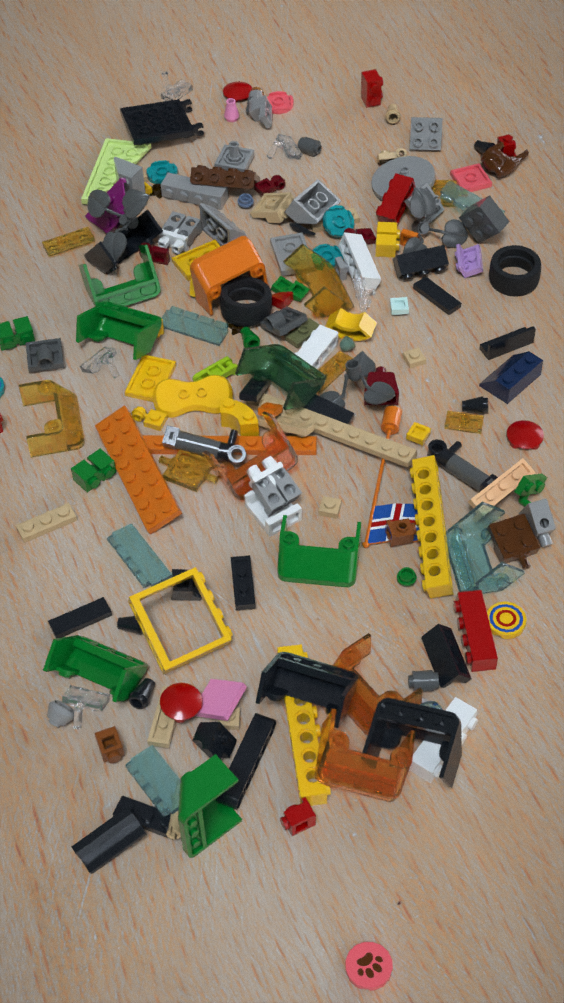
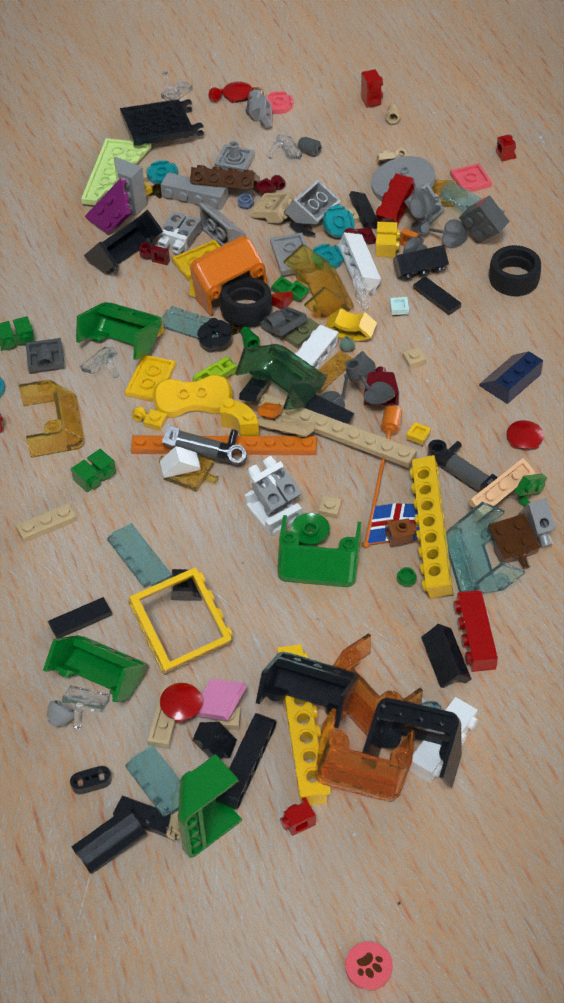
(68, 241): clear yellow plate -> none
(90, 780): none -> black beam
(109, 745): dark orange brick -> none
(129, 624): black cone -> none
(134, 203): dark grey plant -> none
(138, 470): orange plate -> none
(141, 288): green windscreen -> none
(142, 693): black cone -> none
(179, 462): none -> white slope
(212, 327): none -> black plate
(215, 94): none -> red piece
(231, 111): bright pink cone -> none
(243, 582): black plate -> none
(276, 446): clear orange windscreen -> none
(311, 523): none -> green dish
(341, 268): light grey plate -> none
(364, 209): none -> black tile
(425, 679): dark grey brick -> none
(426, 133): light grey plate -> none
(464, 422): clear yellow plate -> none
(469, 260): lavender bracket -> none
(476, 405): black cone -> none
(482, 146): black cone -> none
(500, 163): reddish brown hair -> none
(506, 619): yellow tile -> none
(508, 342): black panel -> none

